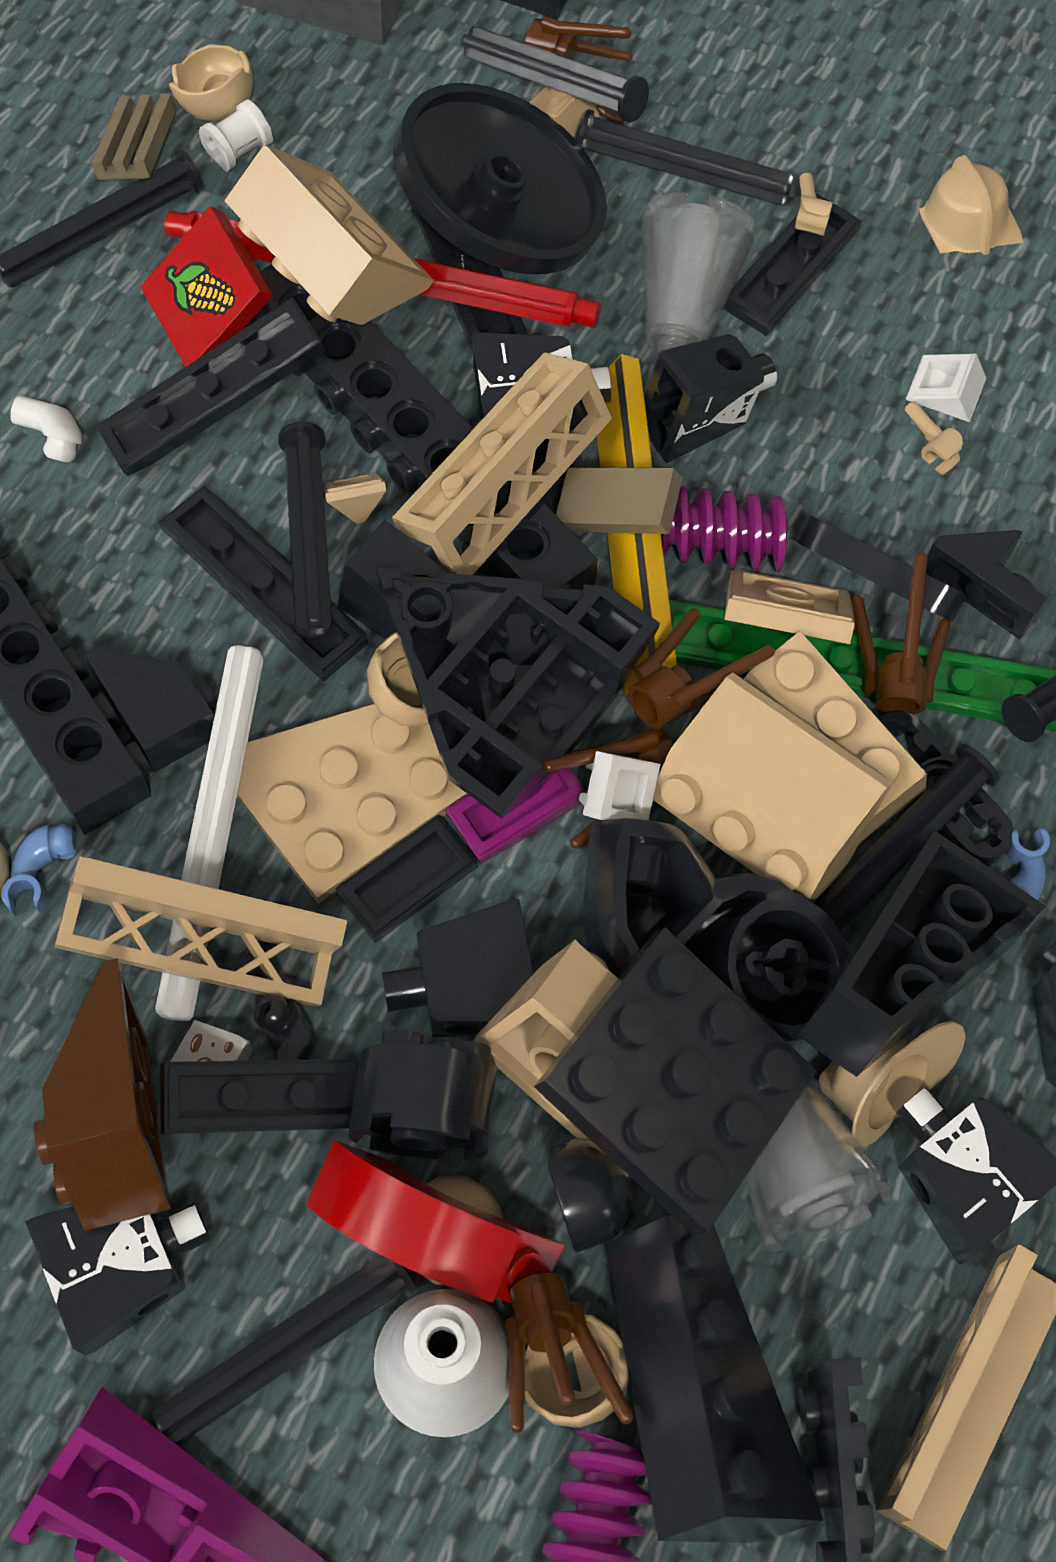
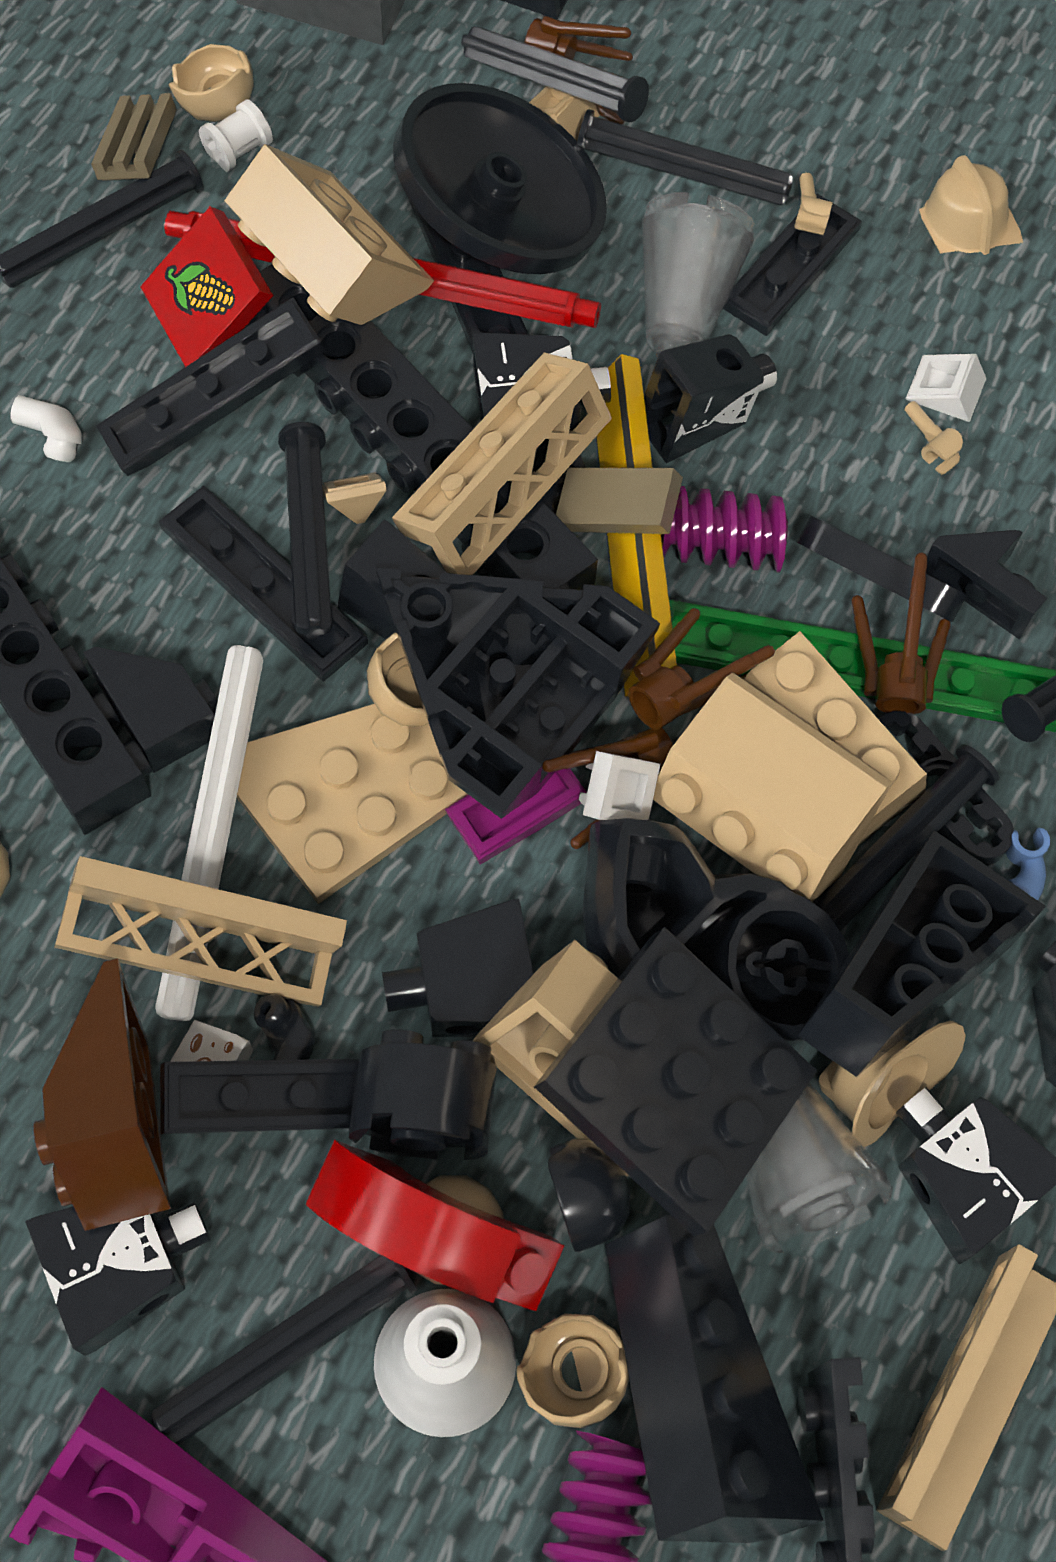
(35, 852): medium blue arm -> none
(406, 878): black tile -> none
(545, 1323): reddish brown plant -> none
(789, 606): tan tile -> none

